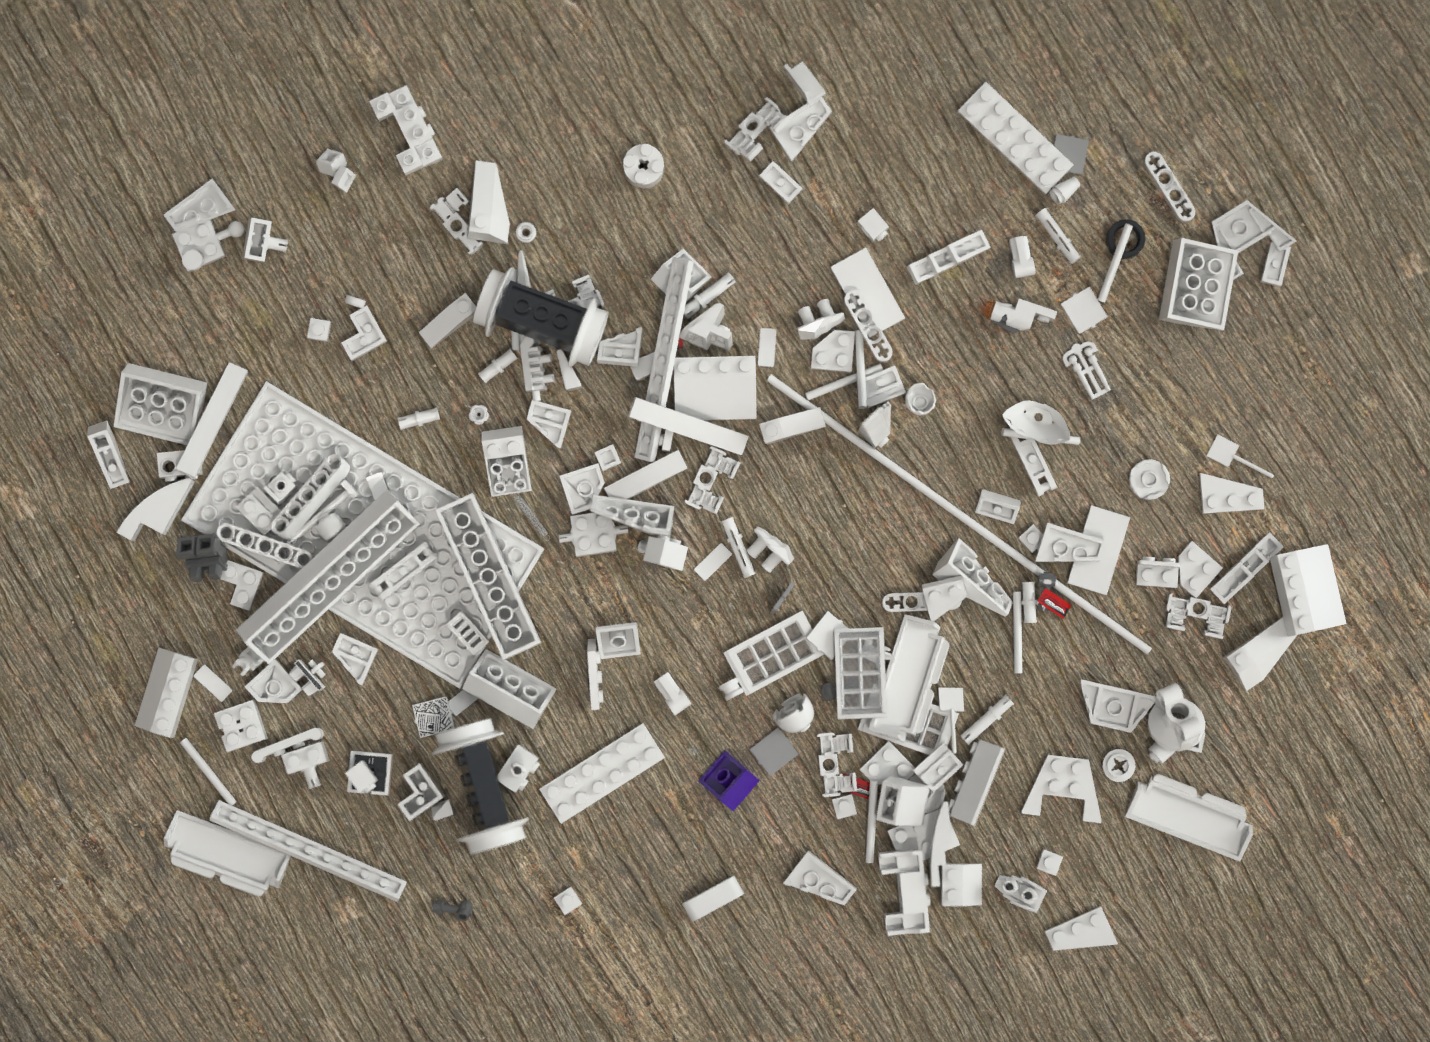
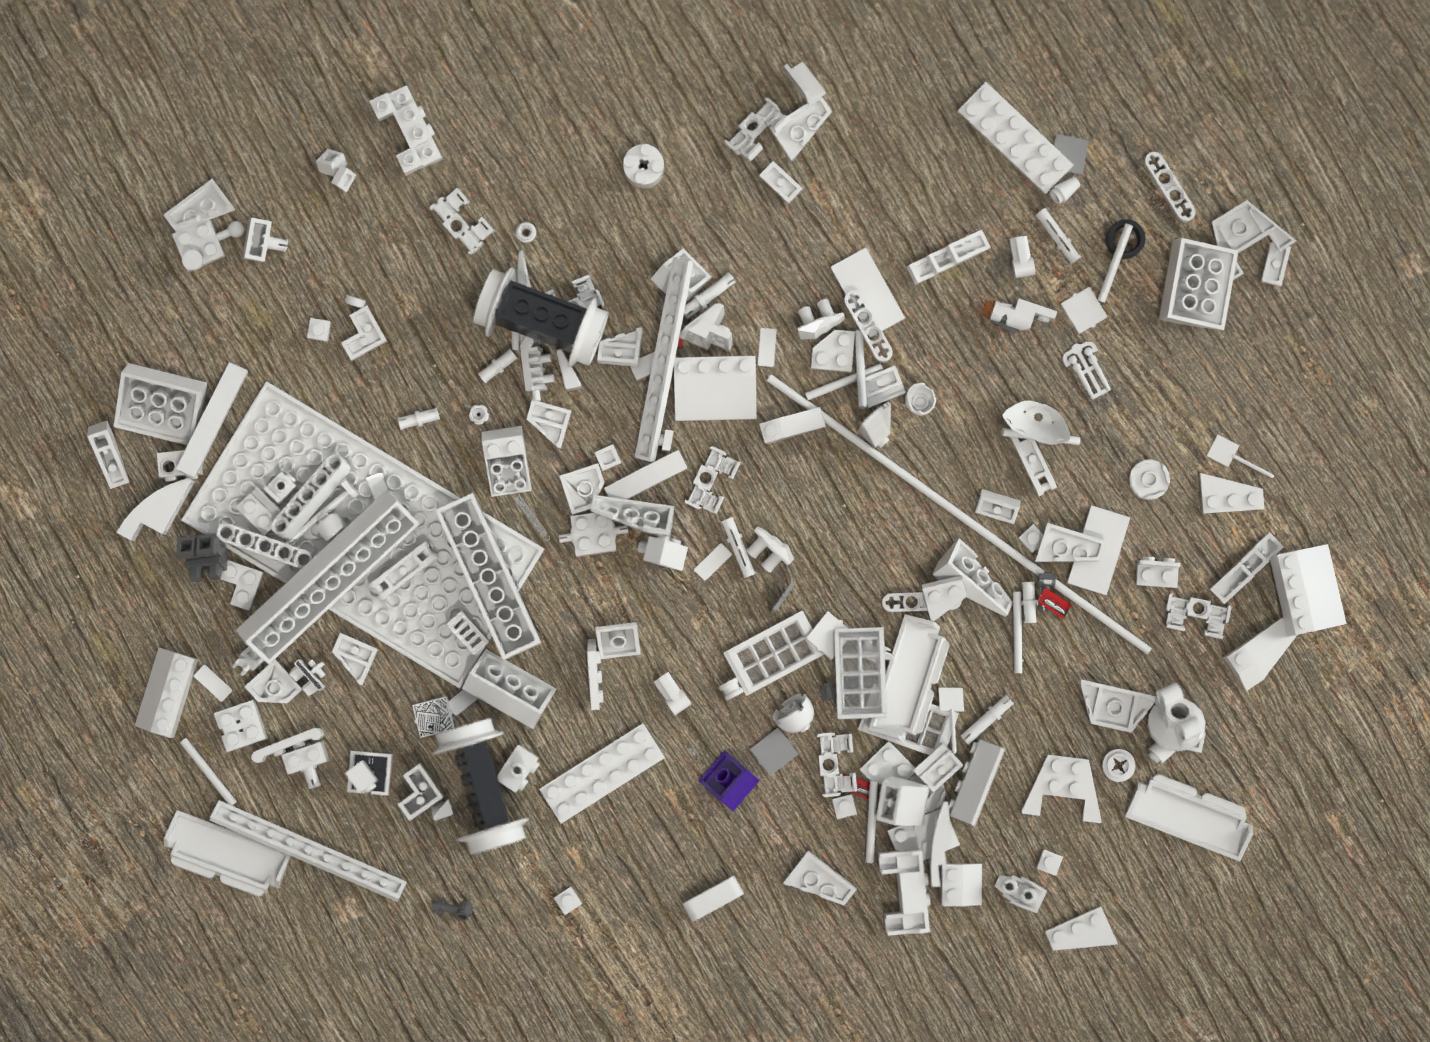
(448, 320): white slope -> none
(488, 210): white wedge -> none
(688, 426): white tile -> none
(873, 226): white brick -> none
(1196, 569): white plate -> none

